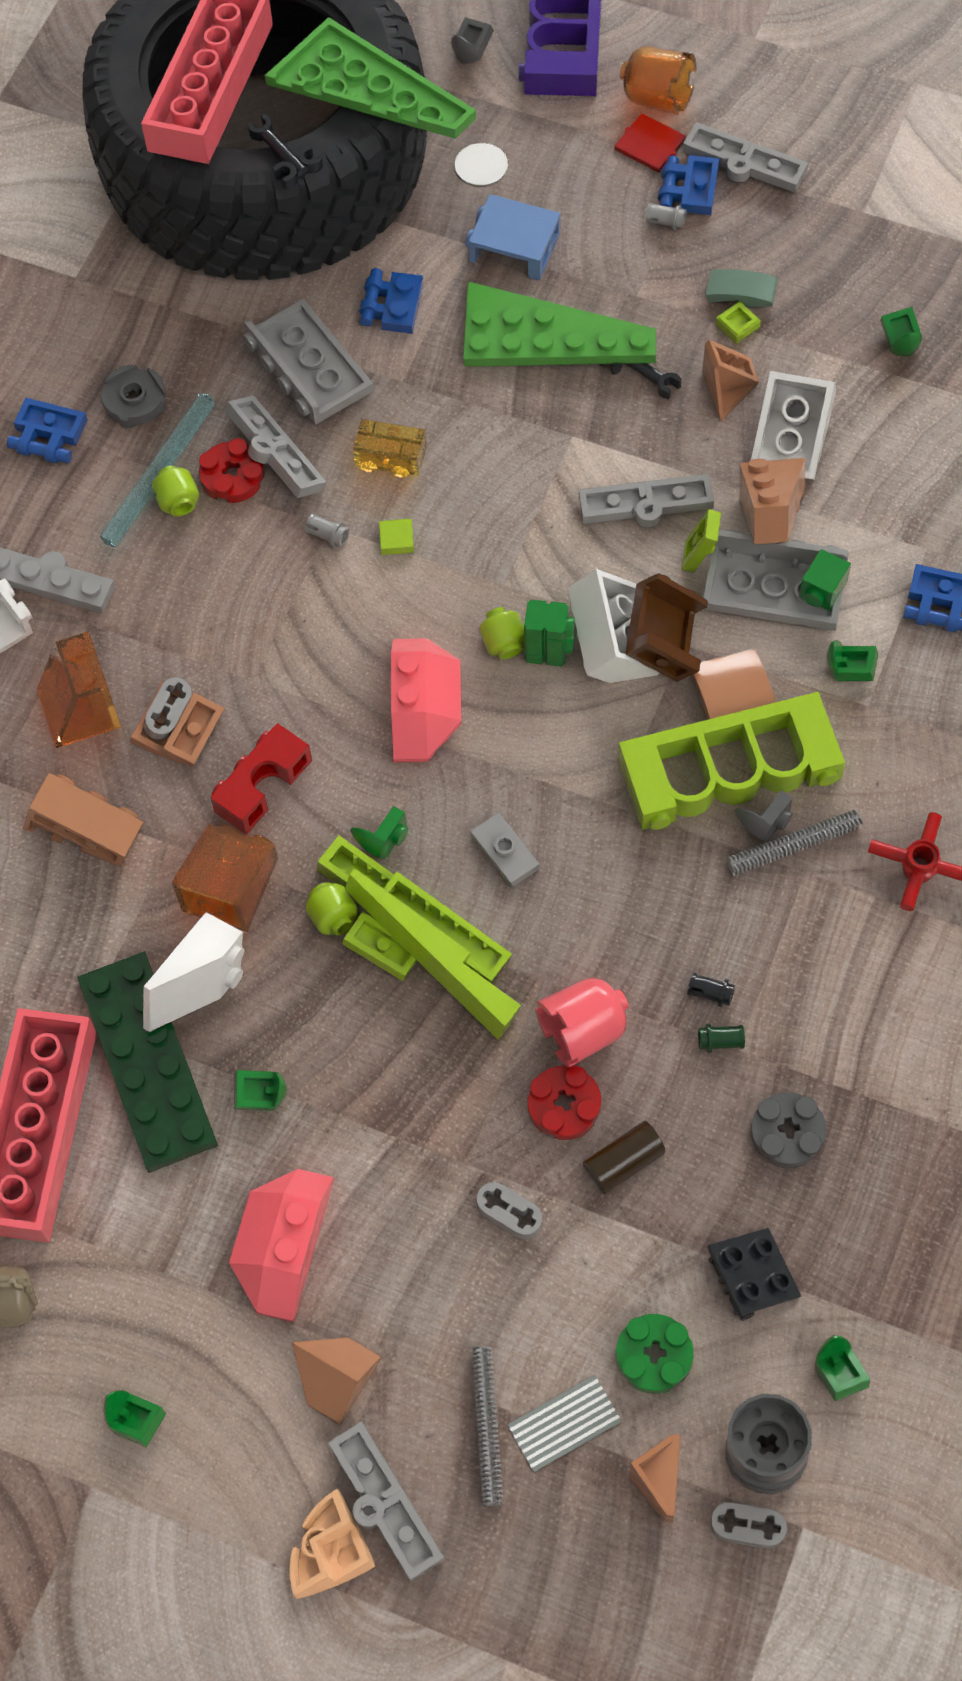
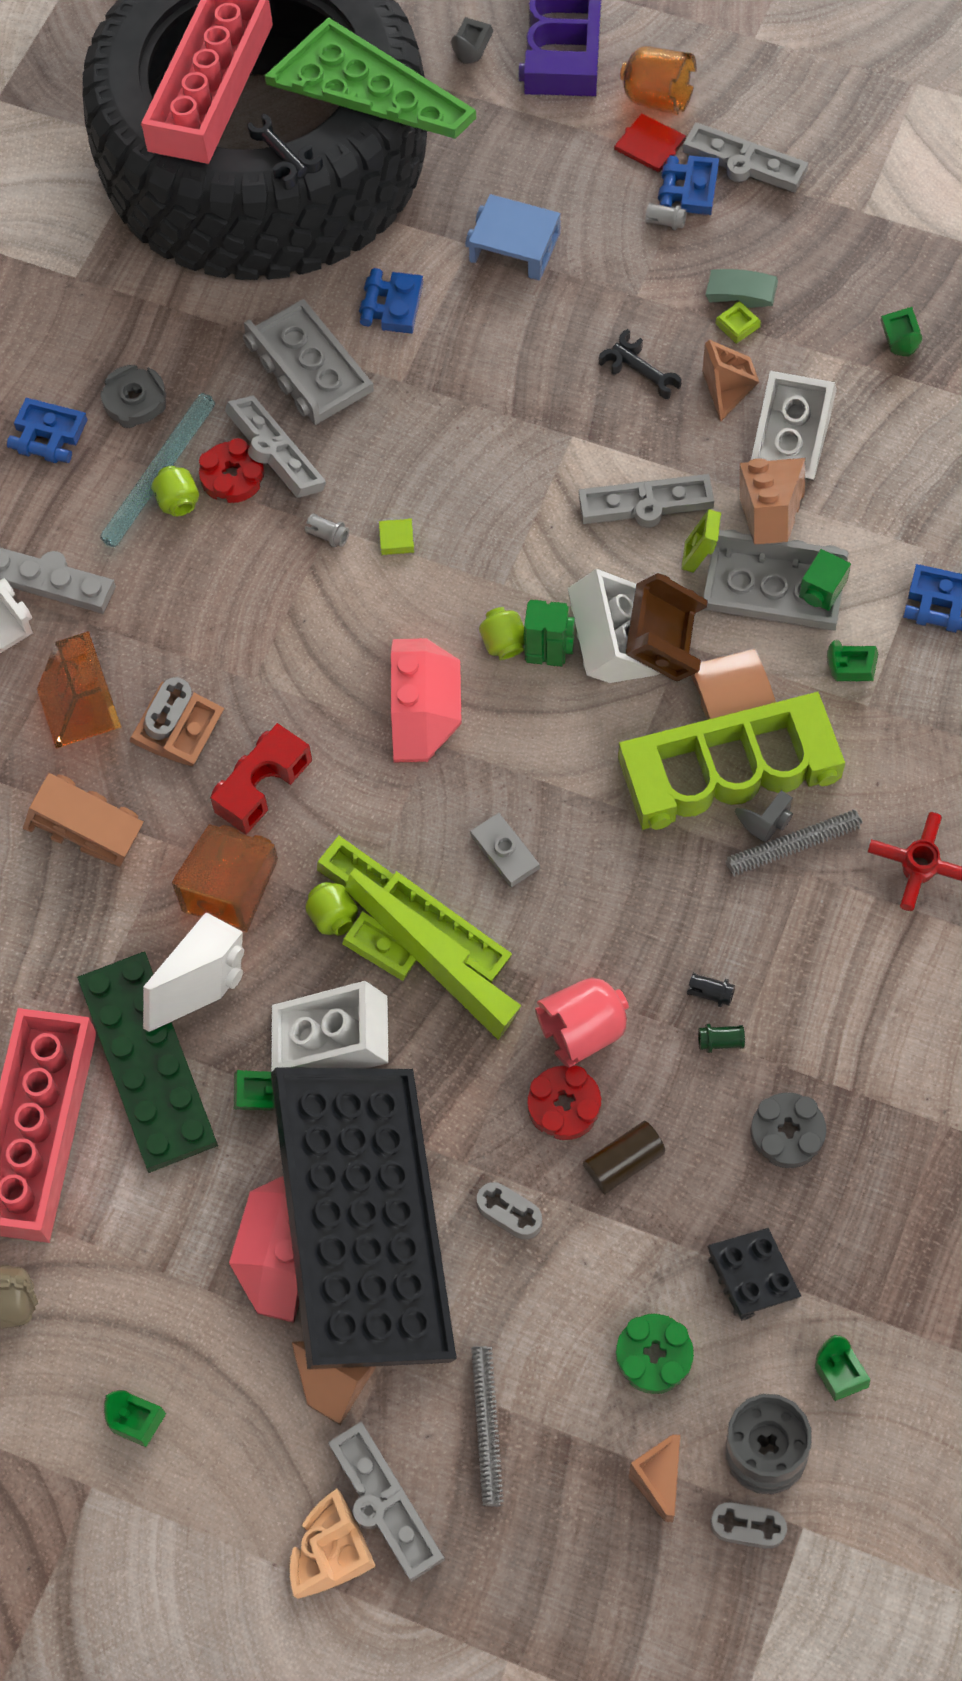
(332, 1029): none -> white slope
(361, 1218): none -> black plate
(389, 448): clear yellow brick -> none
(390, 833): green plate -> none
(481, 164): white sticker -> none
(528, 331): bright green wing -> none
(564, 1423): light grey sticker -> none

